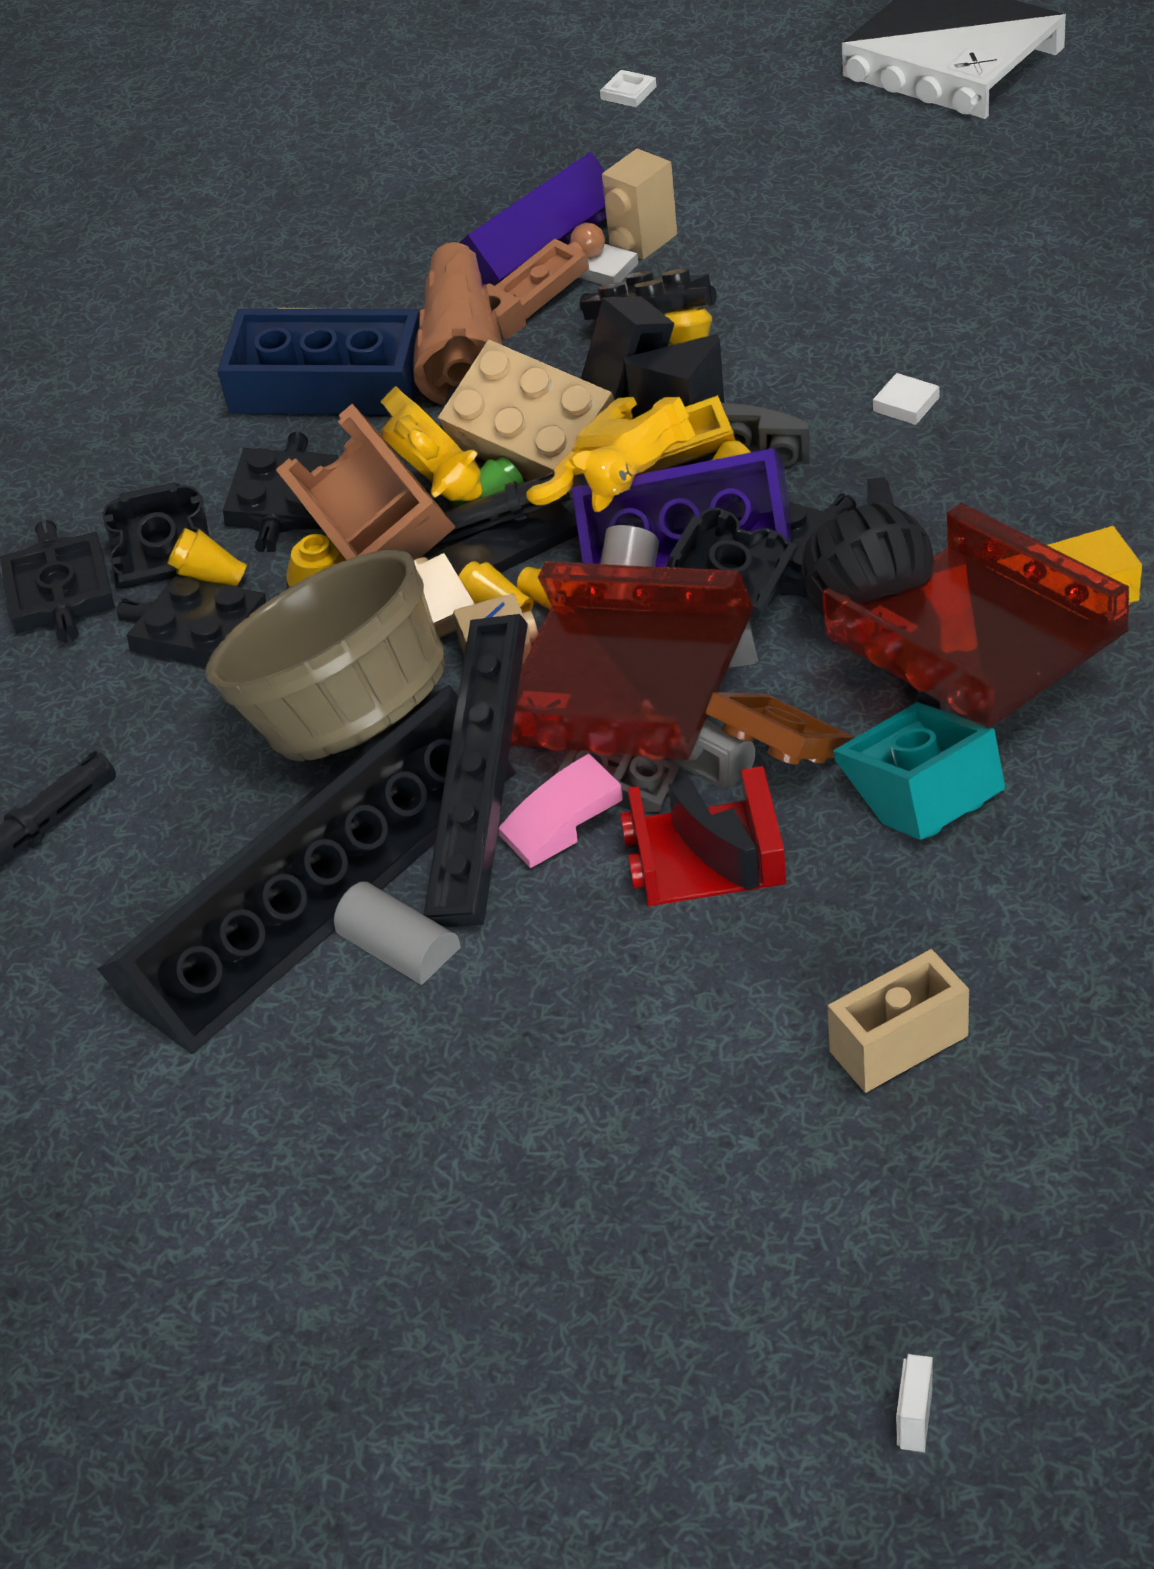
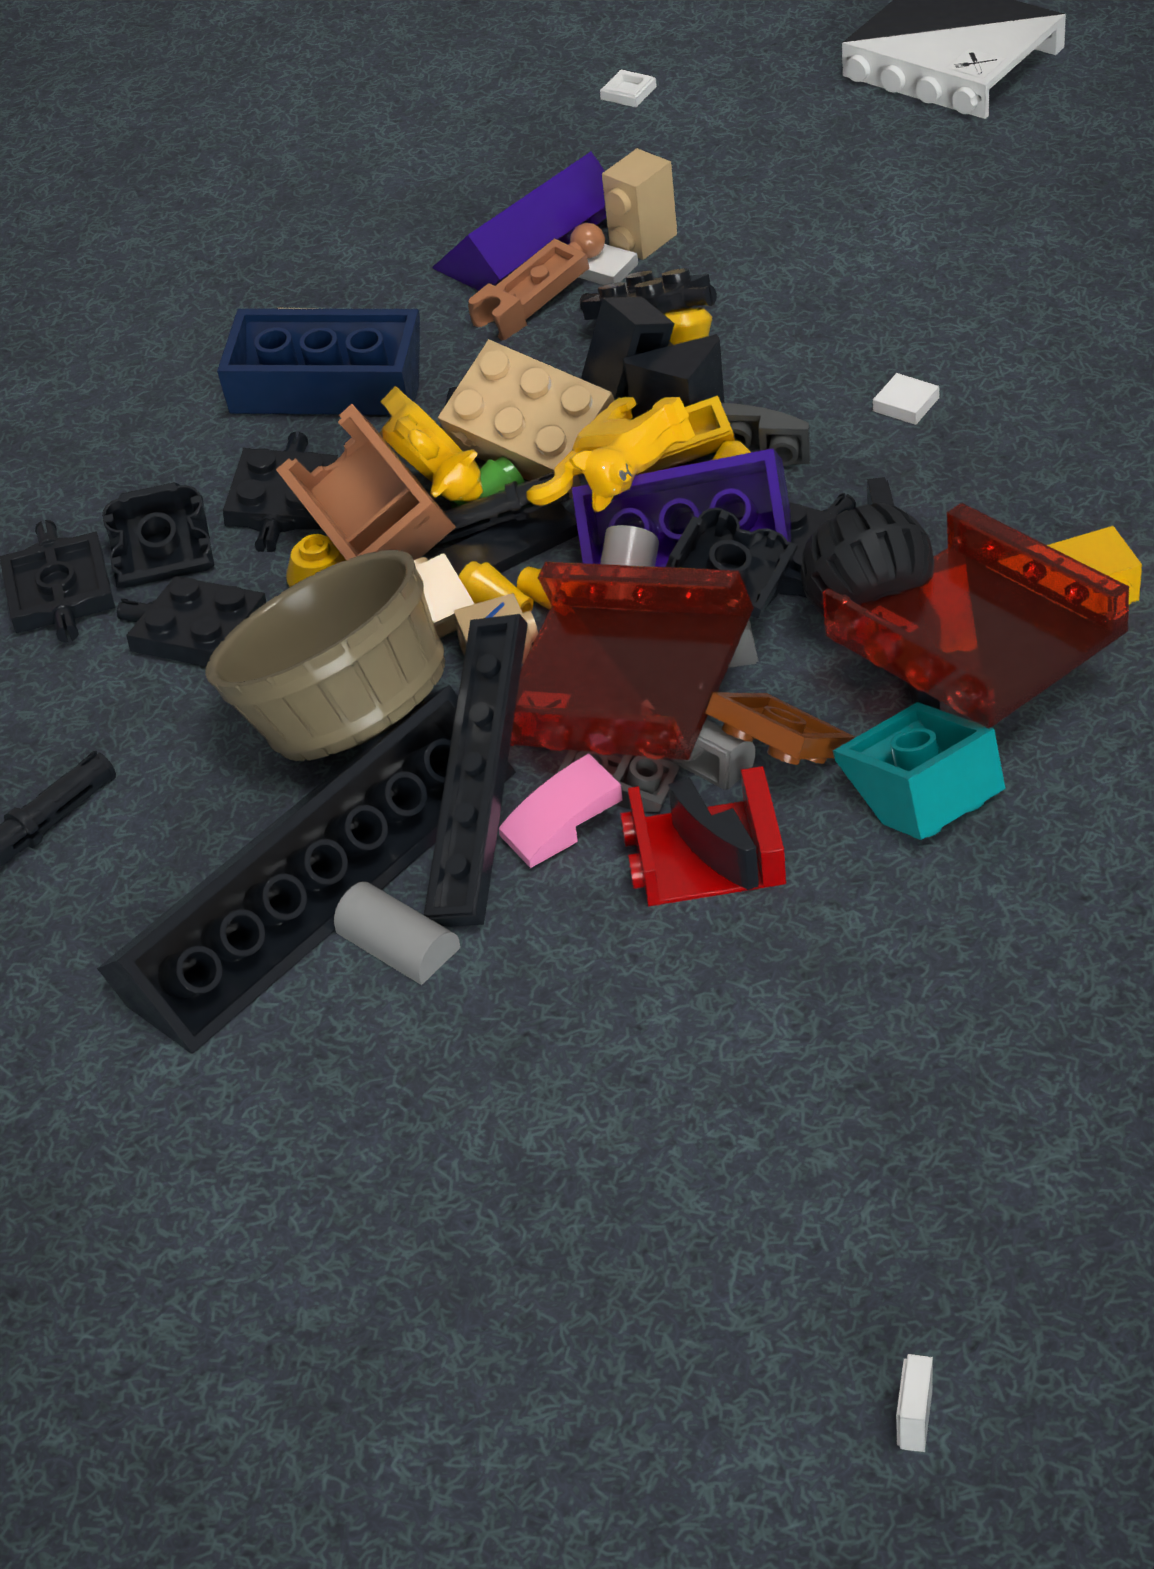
(205, 560): yellow cone -> none
(453, 321): nougat cone -> none
(898, 1020): tan brick -> none

